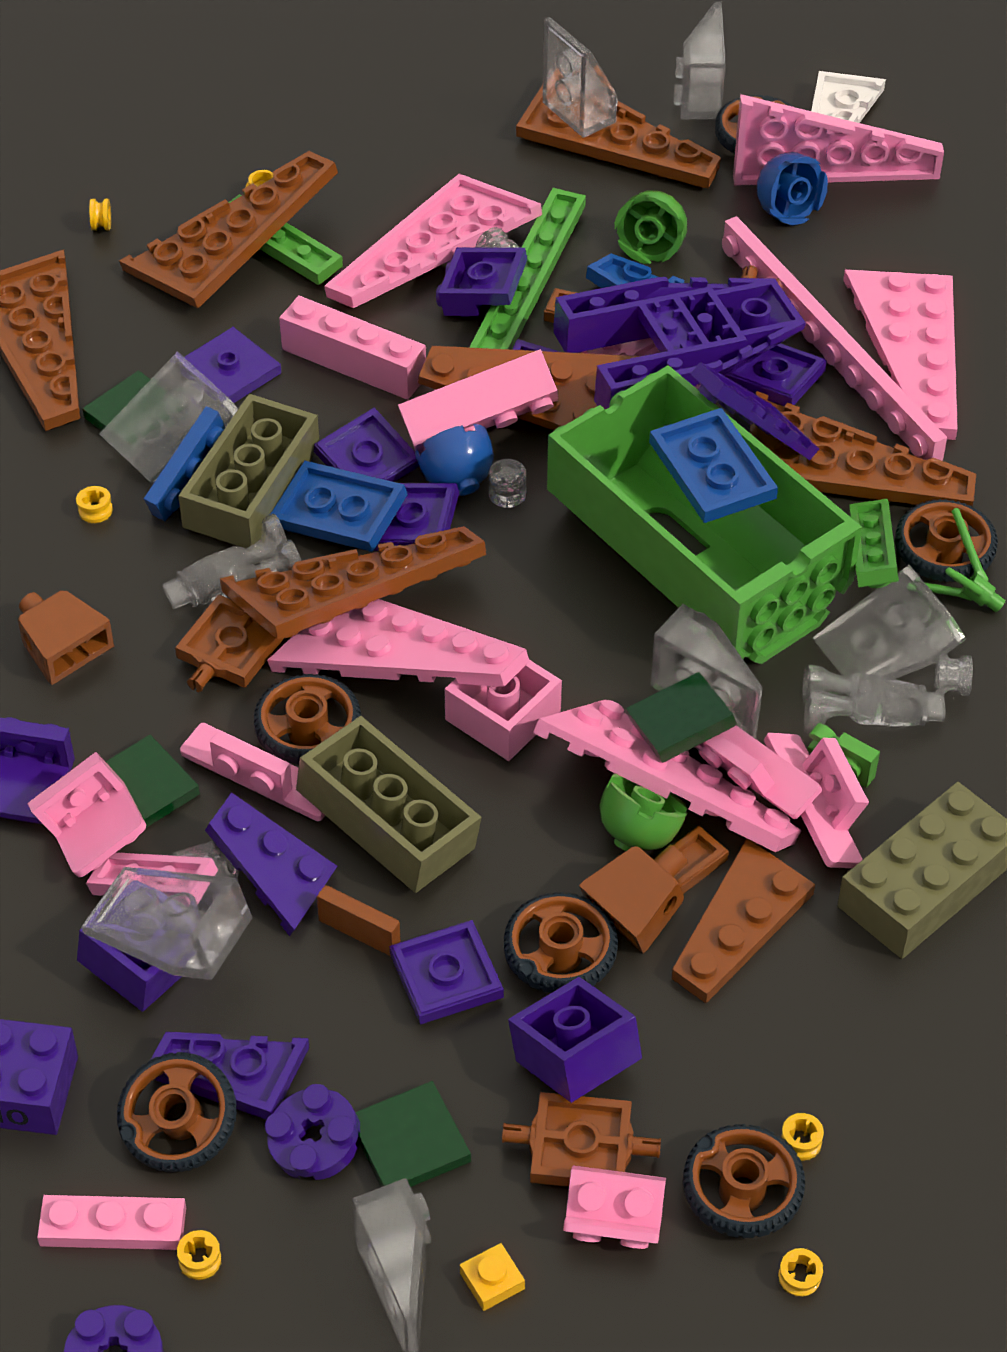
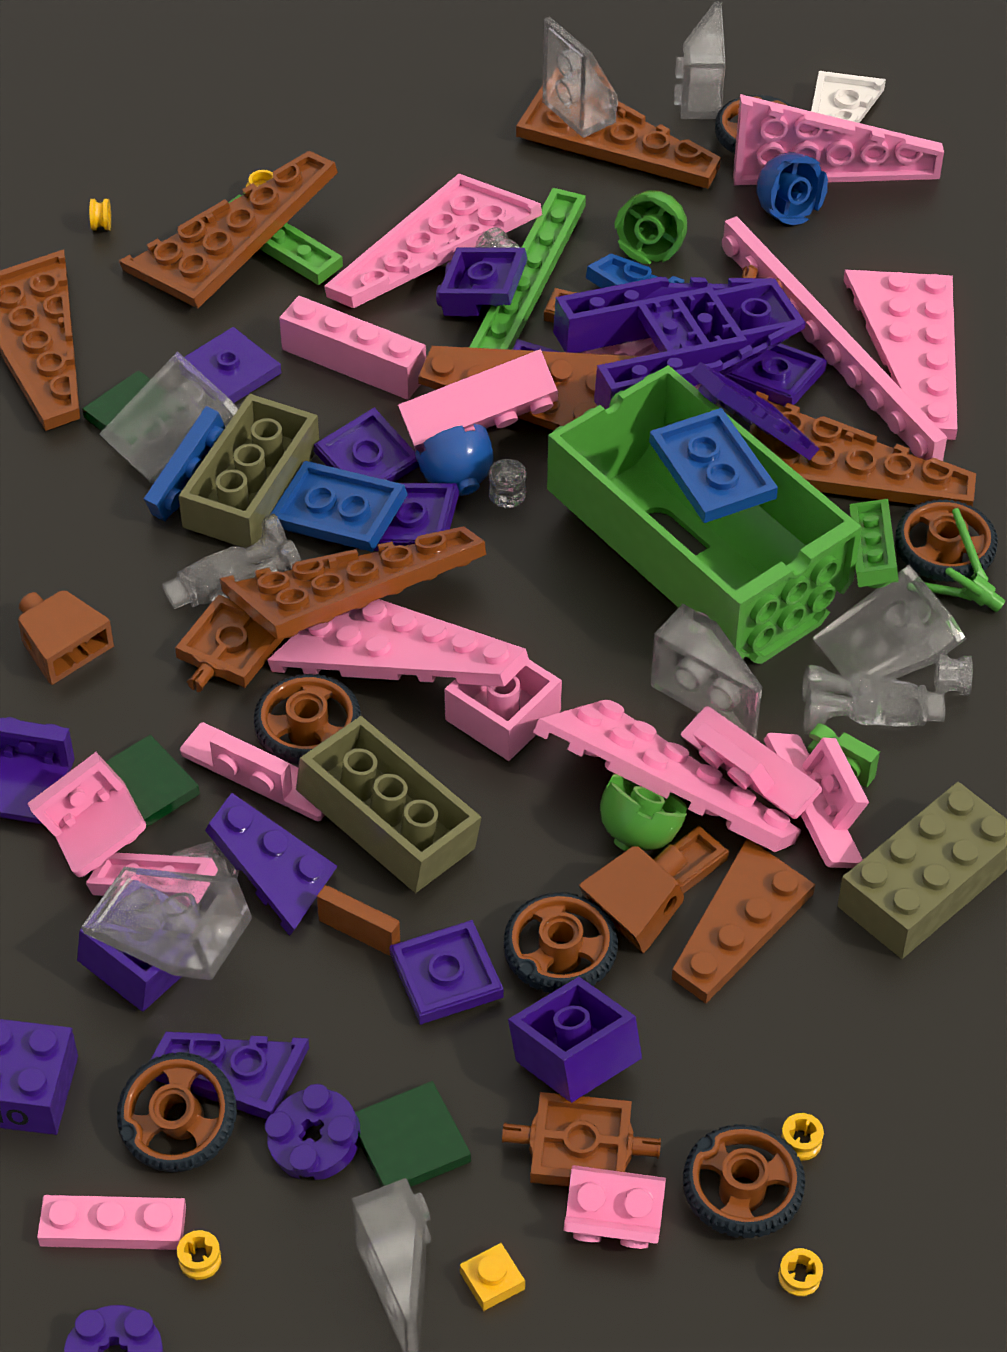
(98, 512): yellow bush -> none
(681, 717): dark green tile -> none

